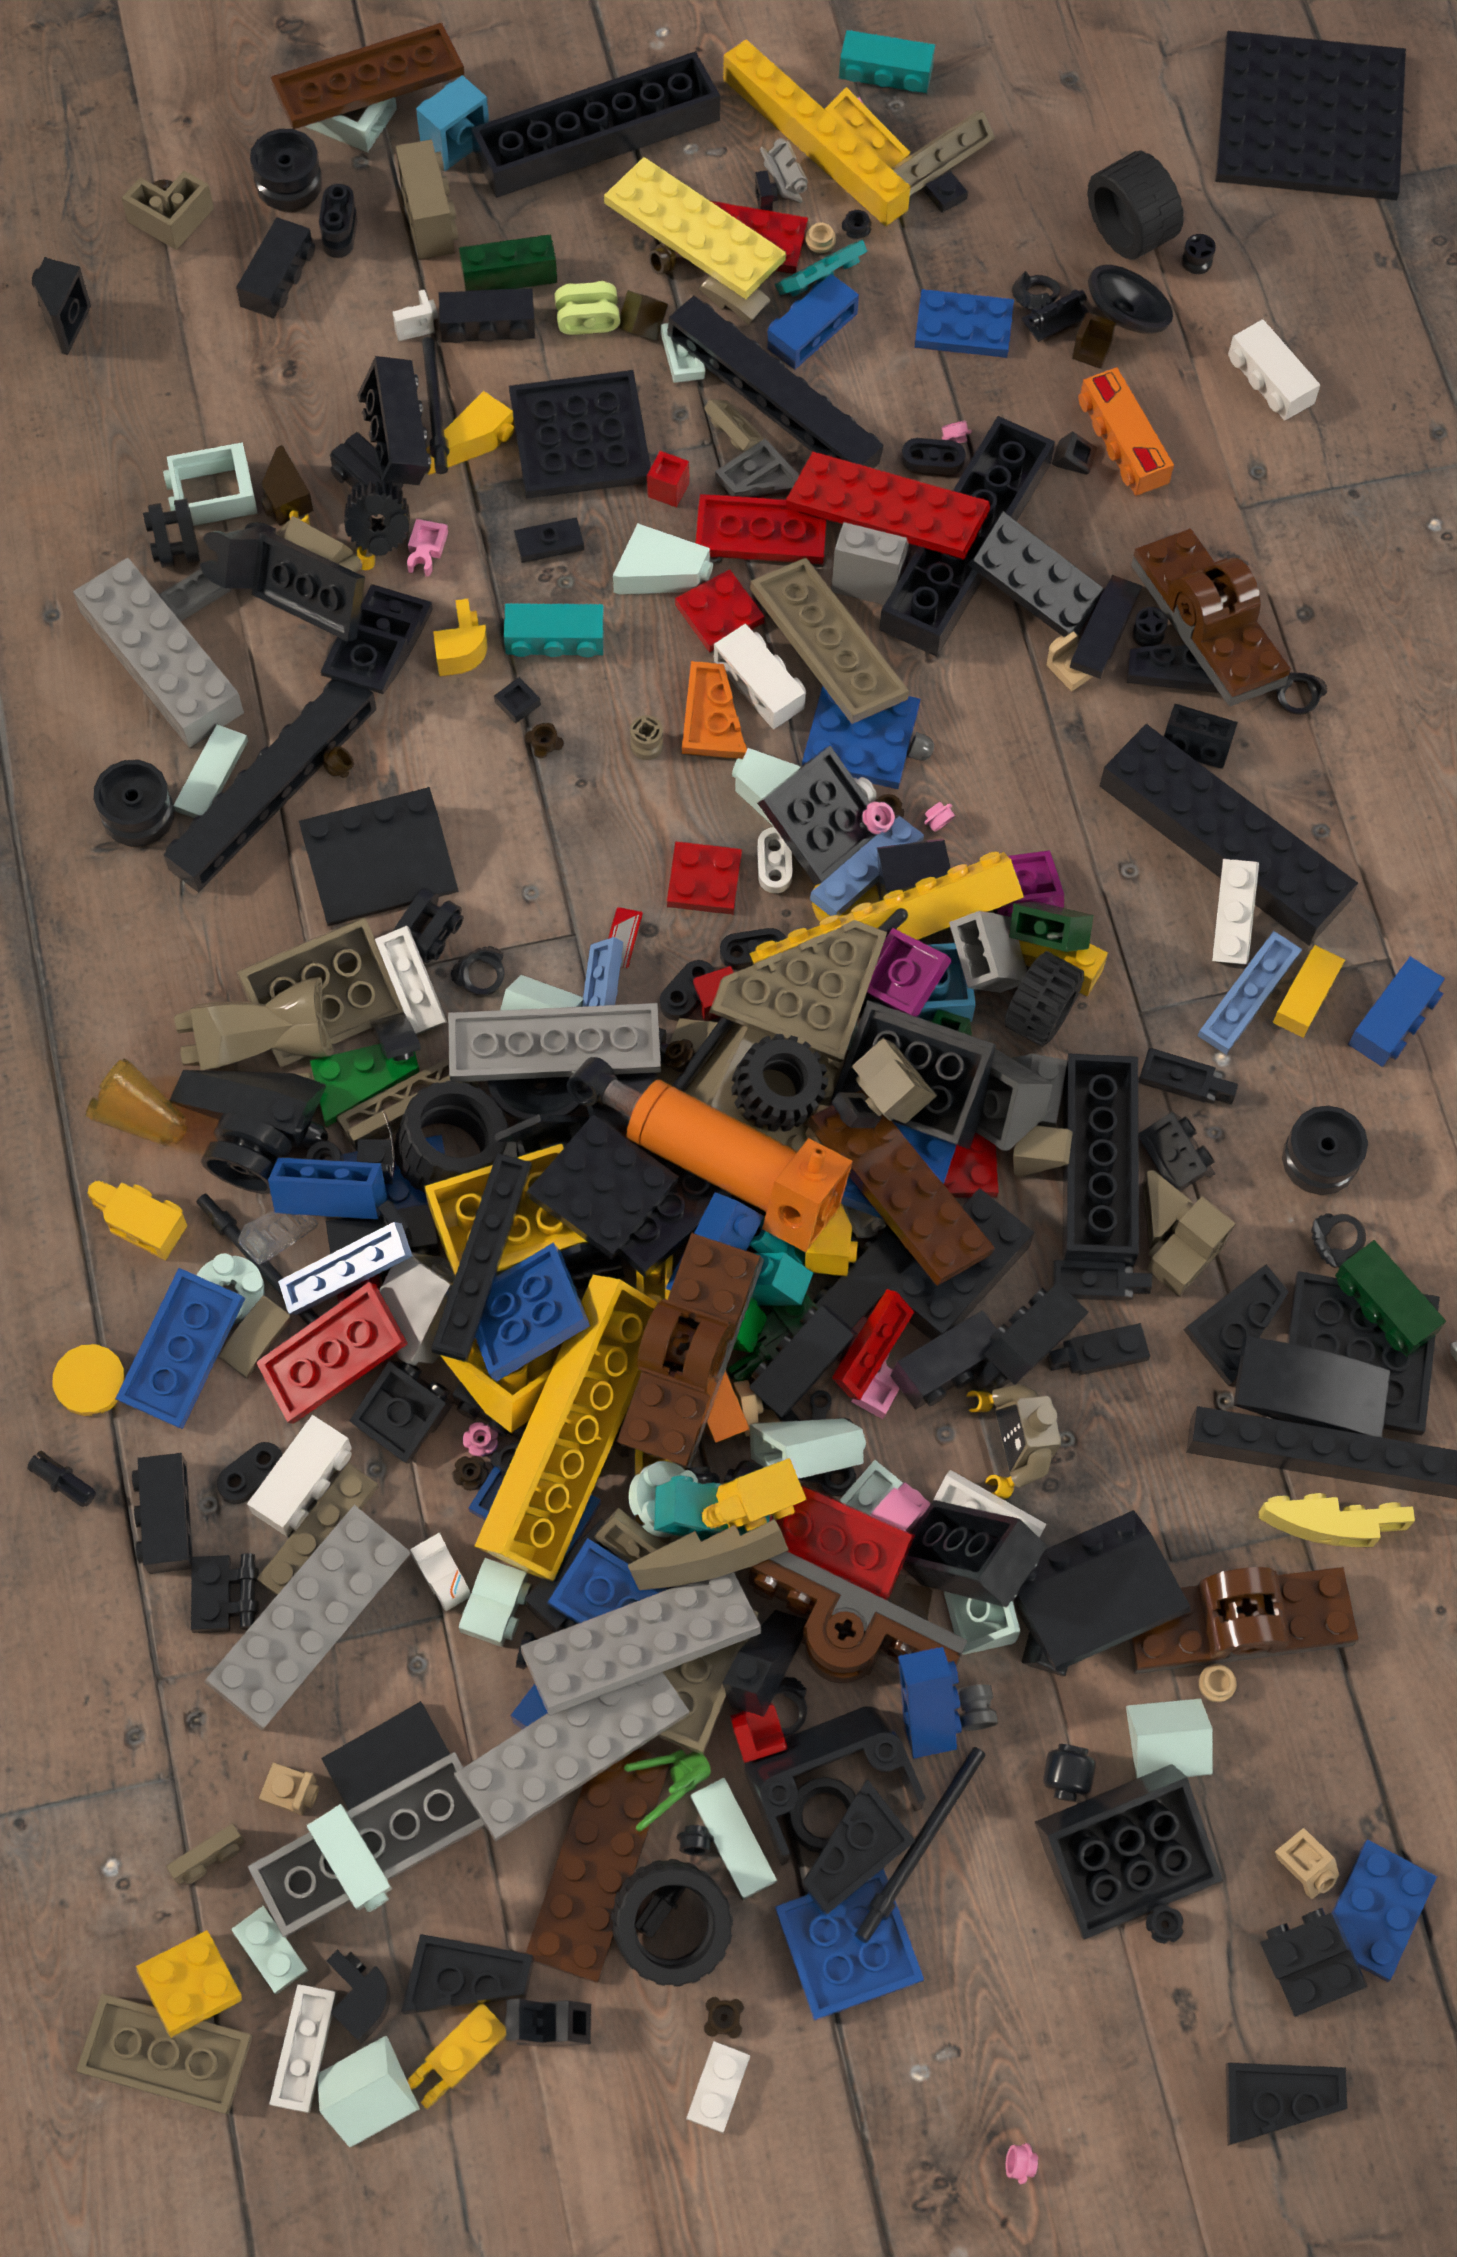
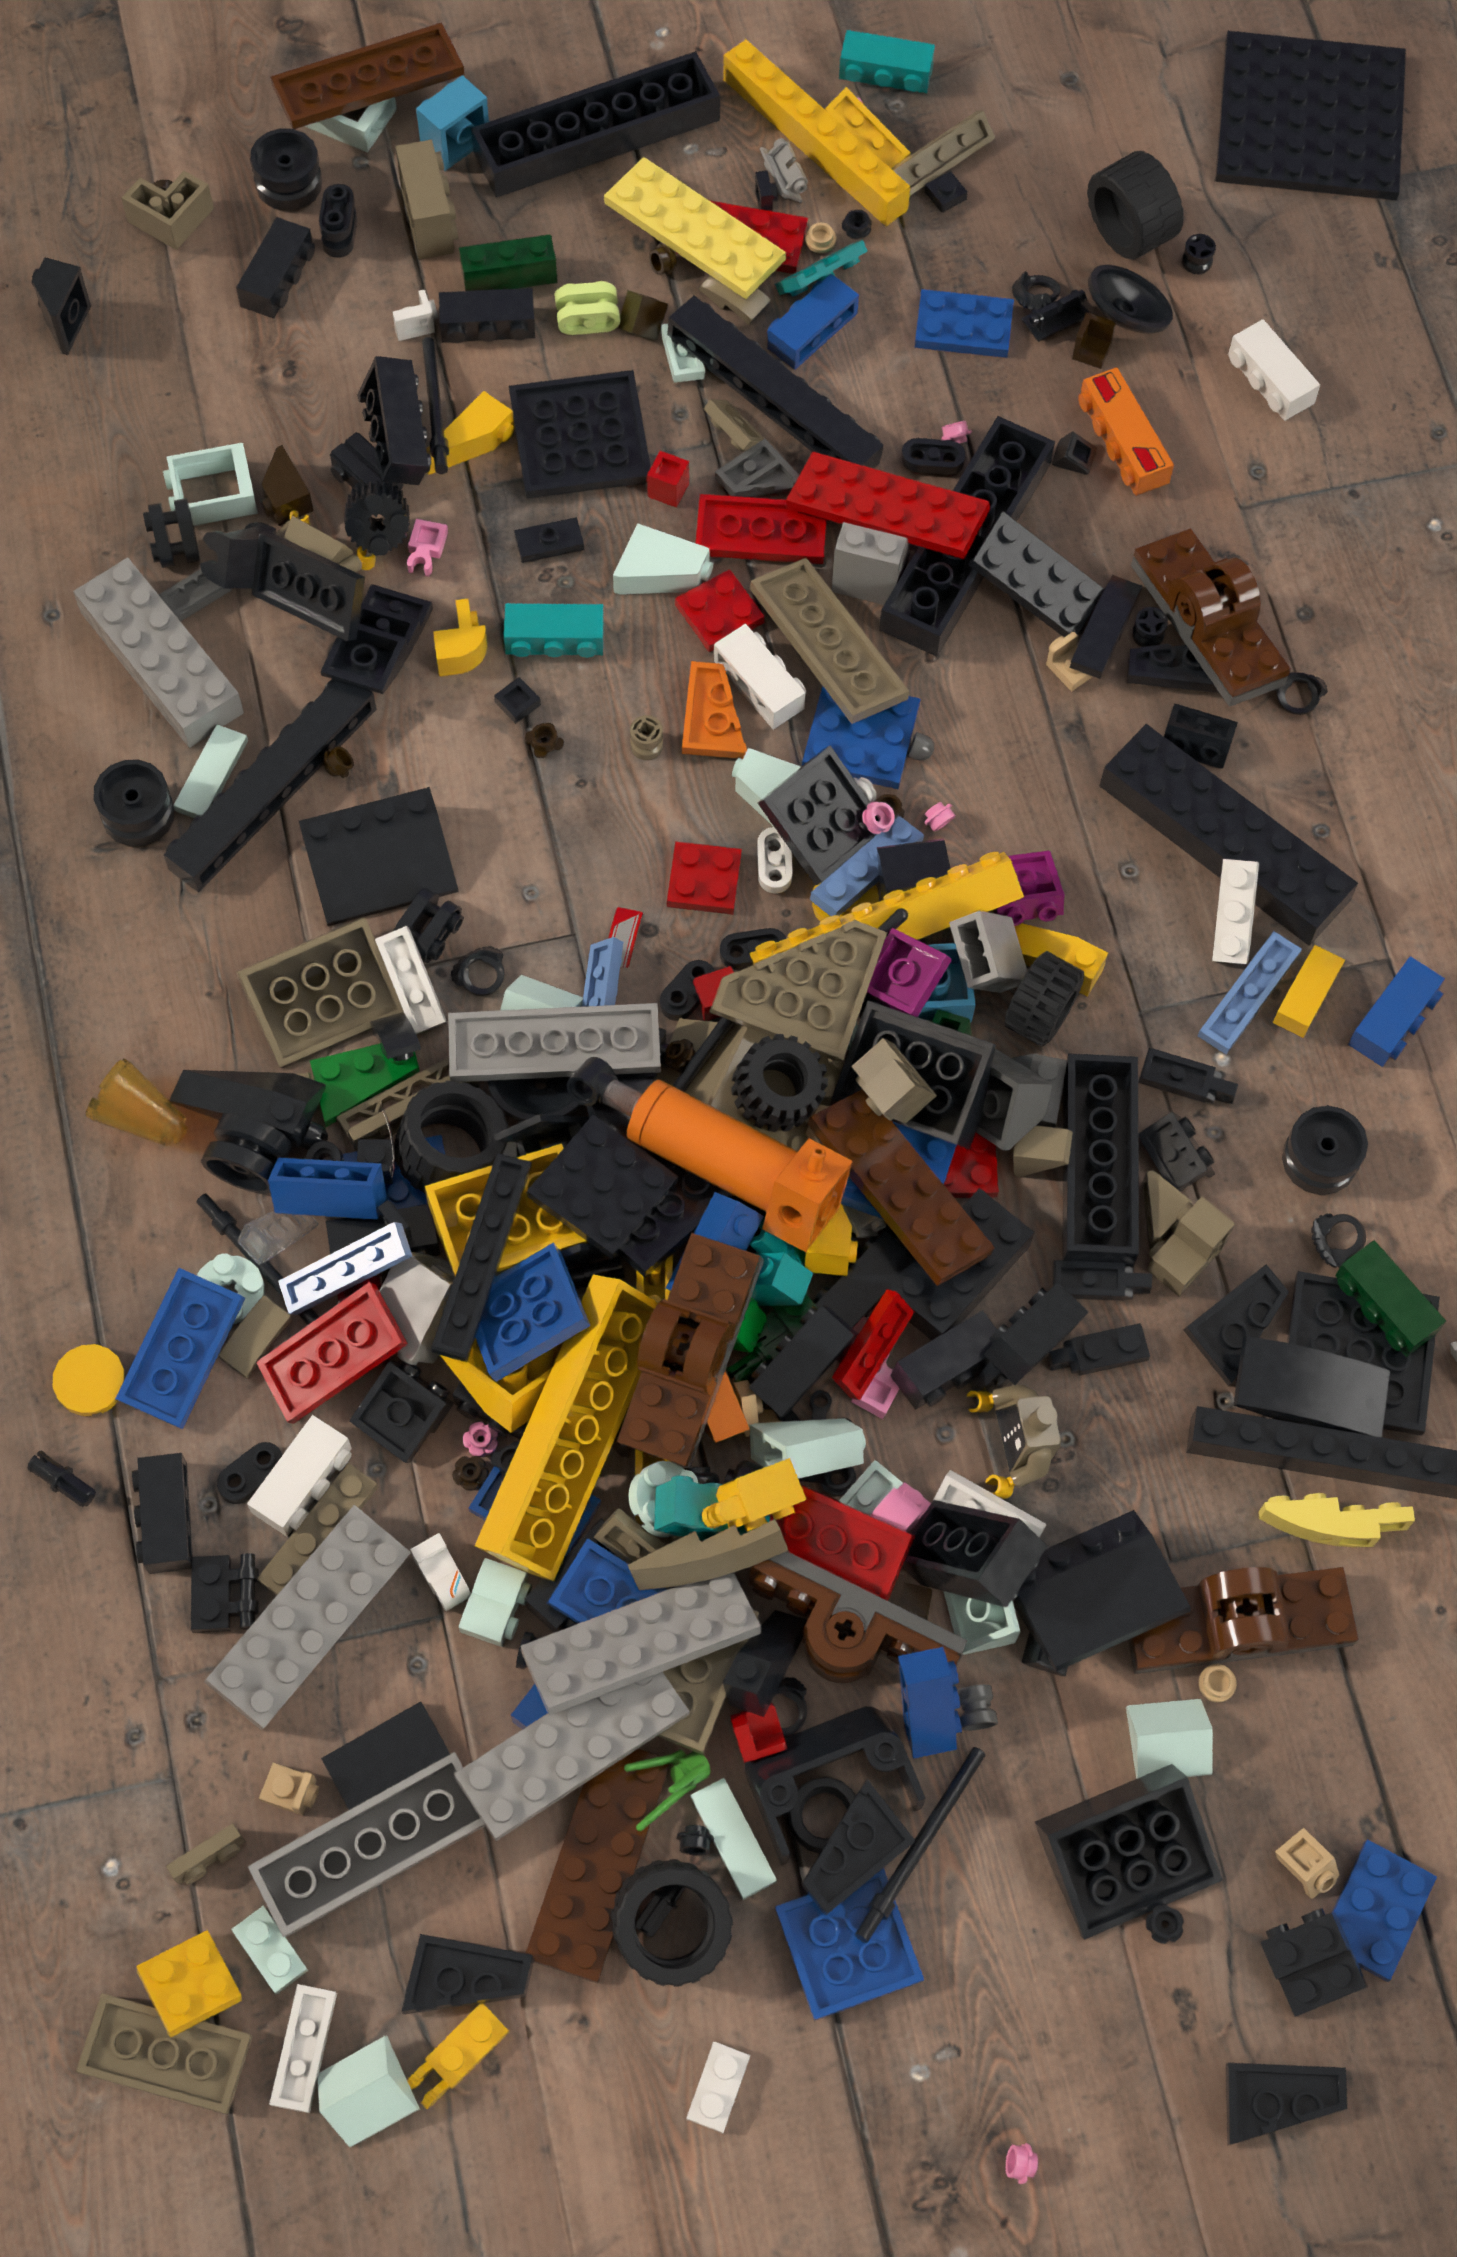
(138, 1217): yellow hinge -> none
(244, 1029): dark tan hips -> none
(350, 1859): light aqua window -> none
(367, 2002): black brick -> none
(548, 2023): black brick -> none
(716, 2009): dark brown plate -> none
(855, 1110): black plate -> none
(1051, 926): dark green brick -> none
(1069, 1772): black head -> none

